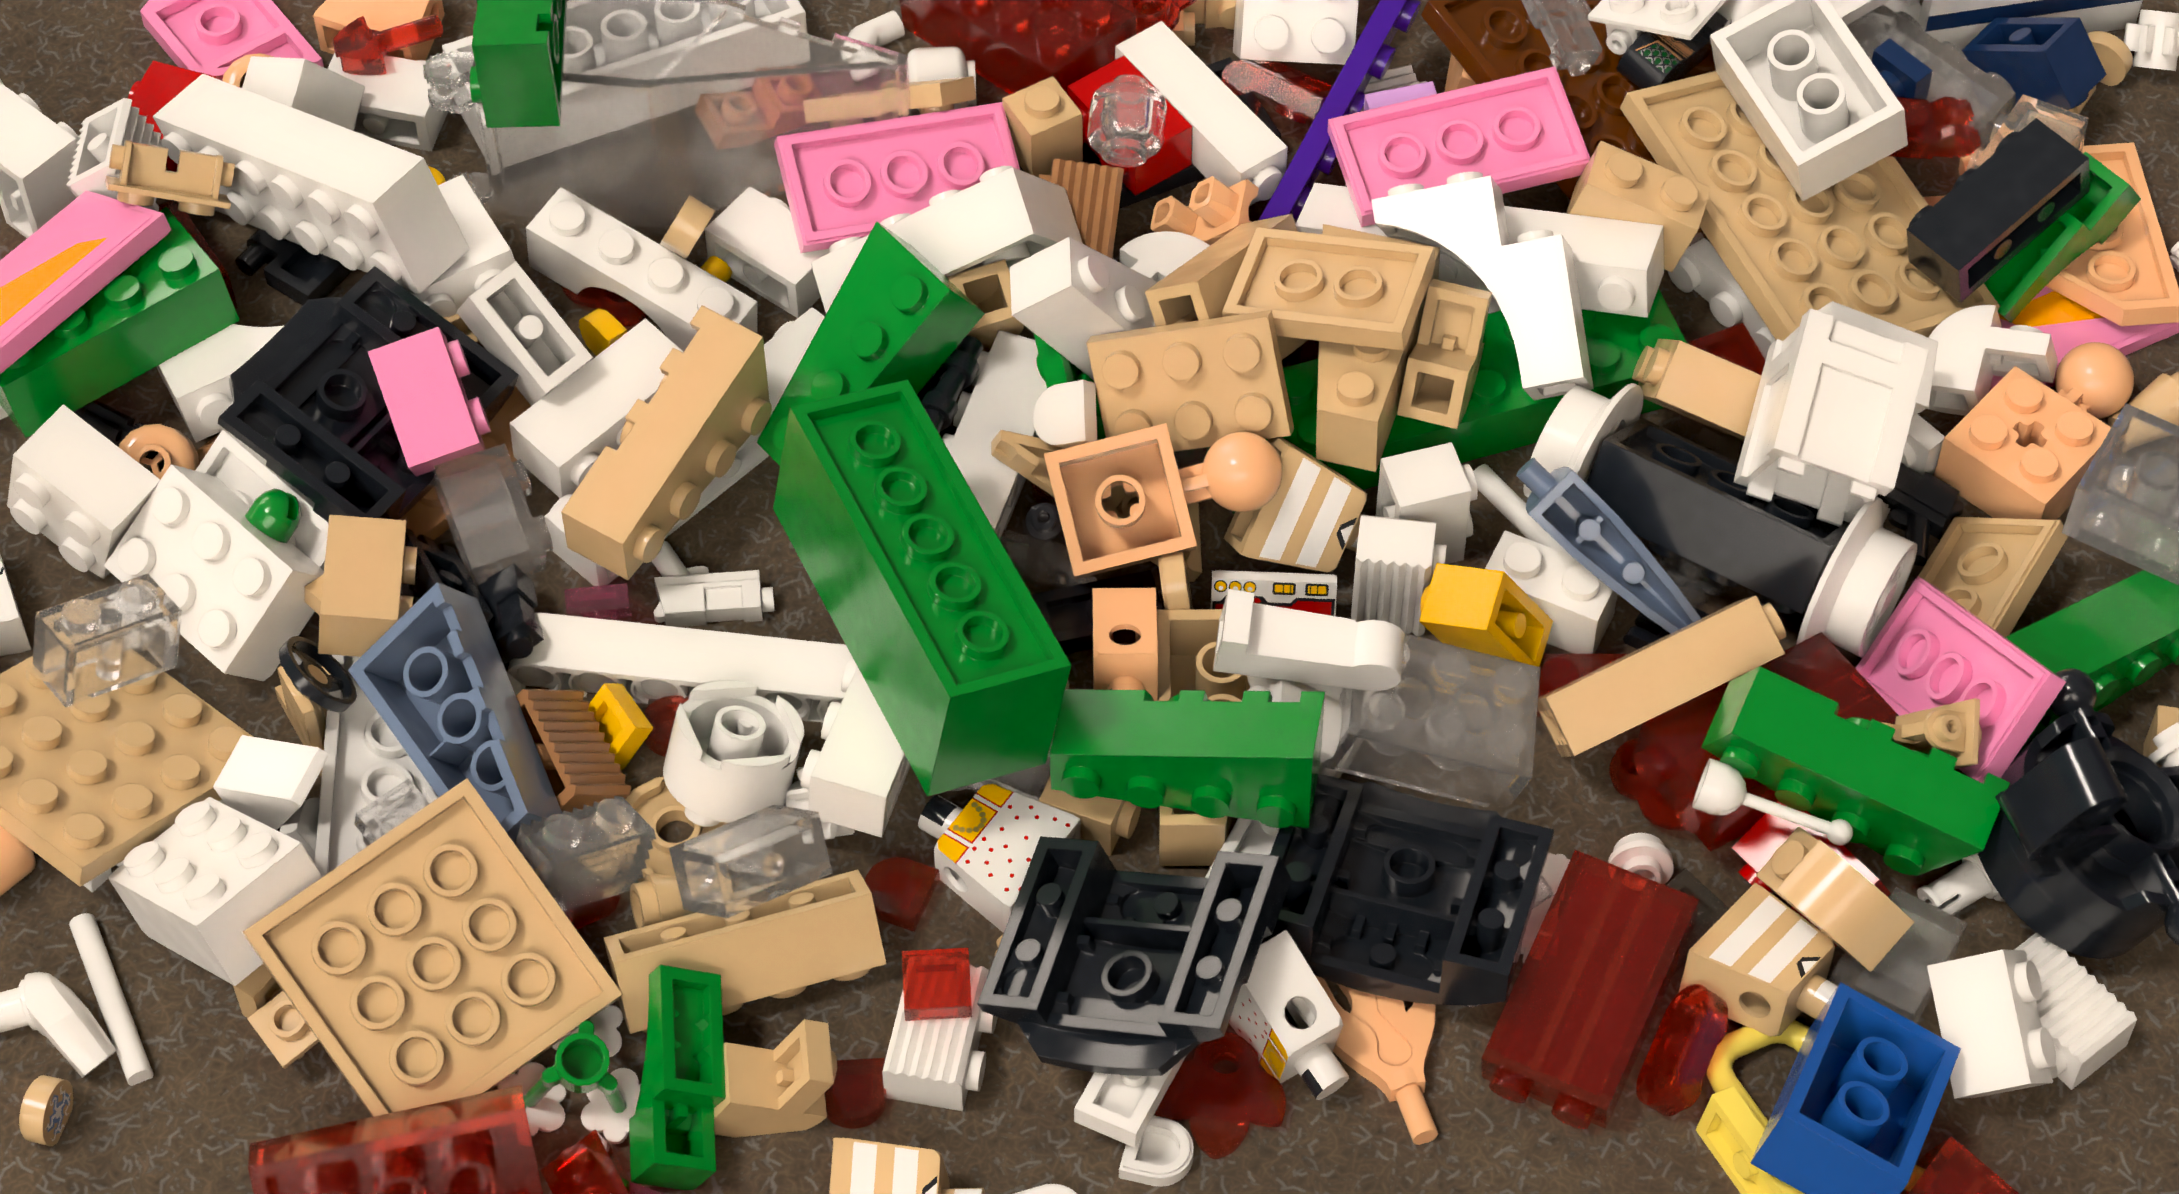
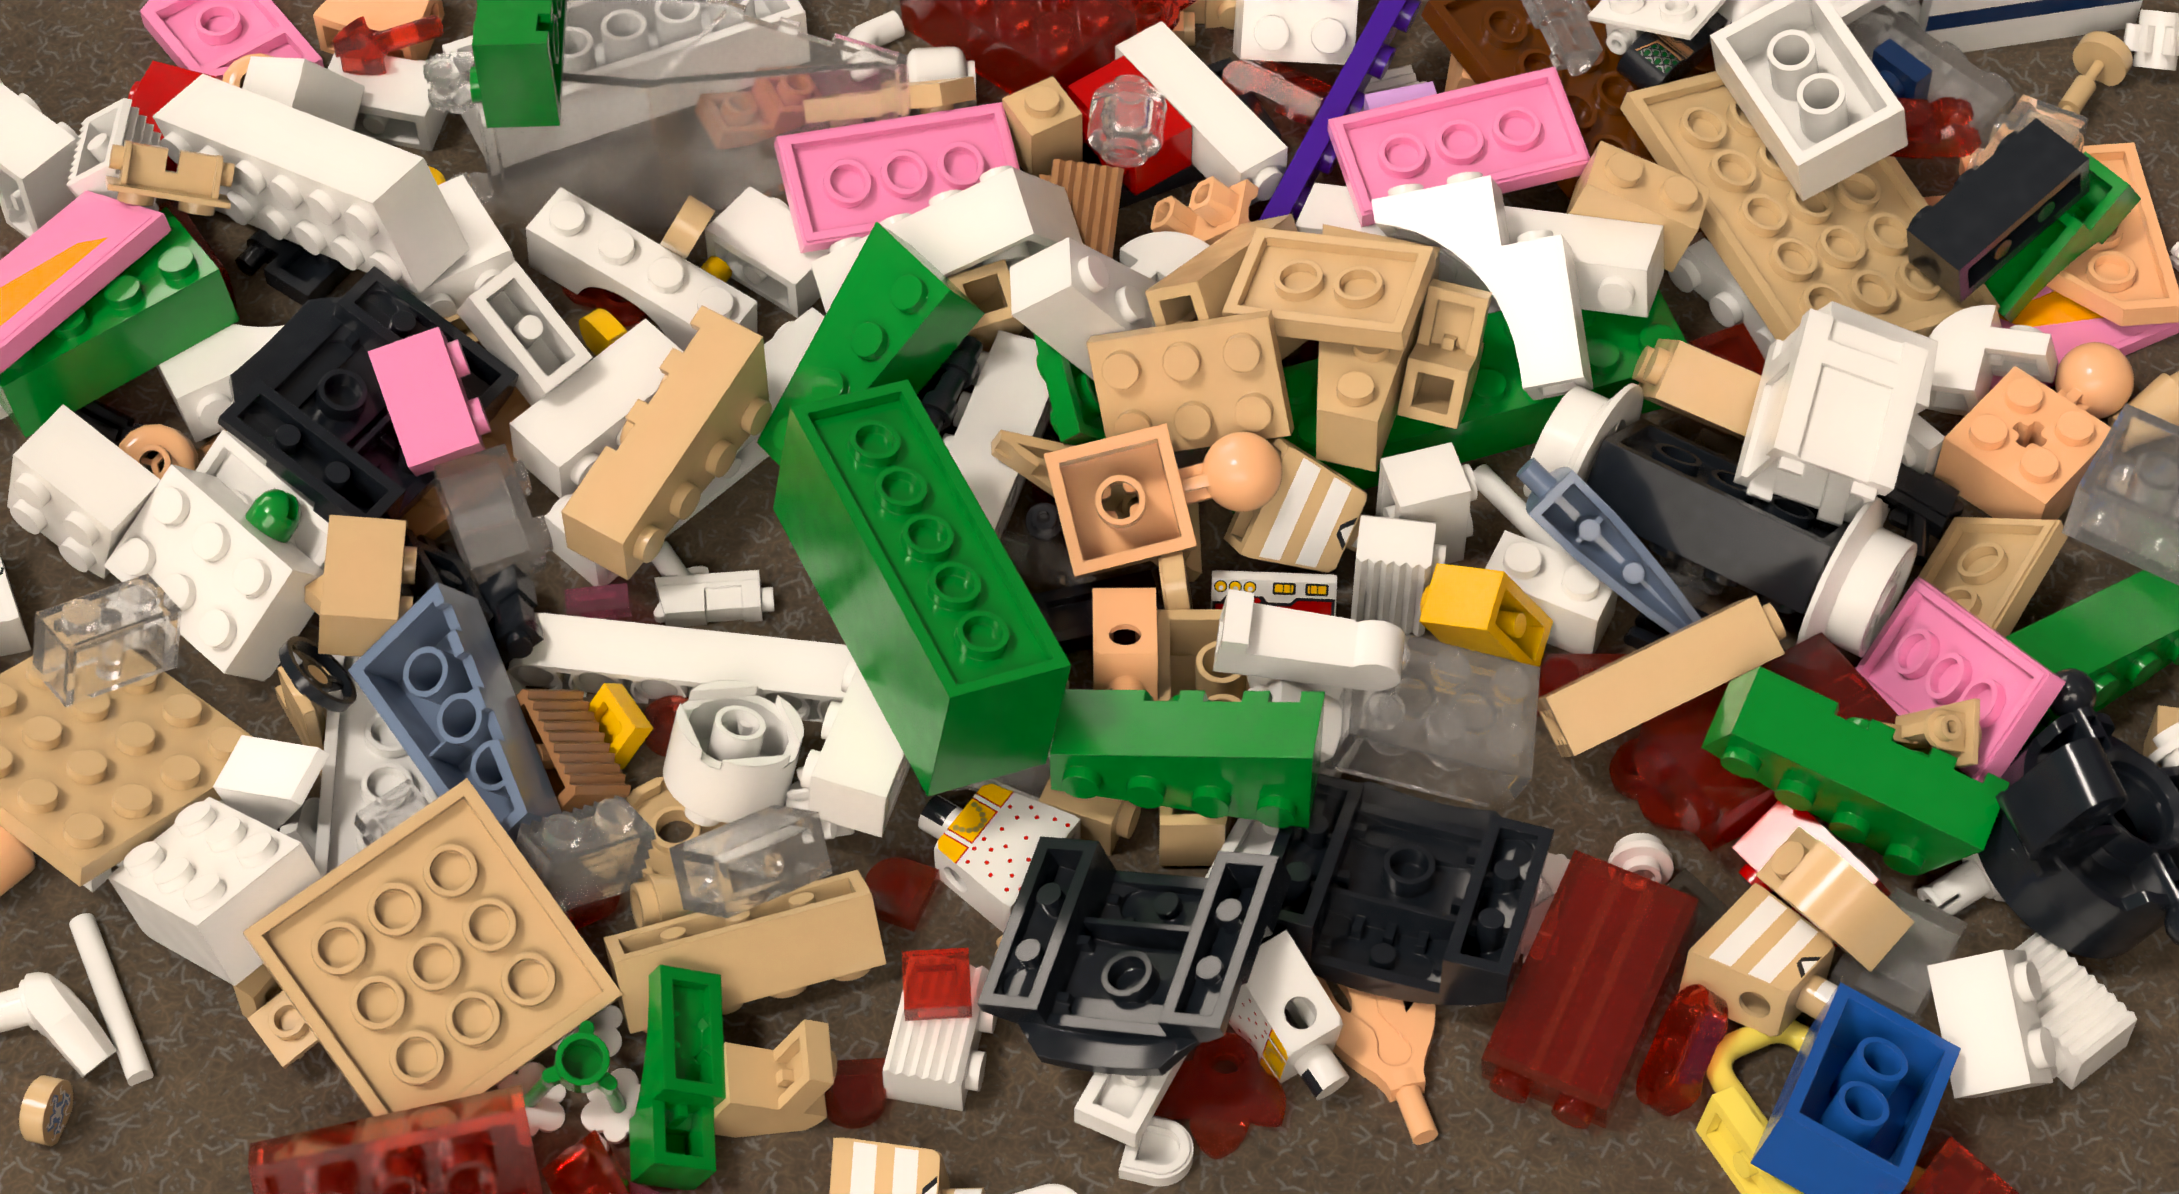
(1067, 414): white tile -> none
(1724, 790): white hinge -> none
(2039, 57): dark blue brick -> none

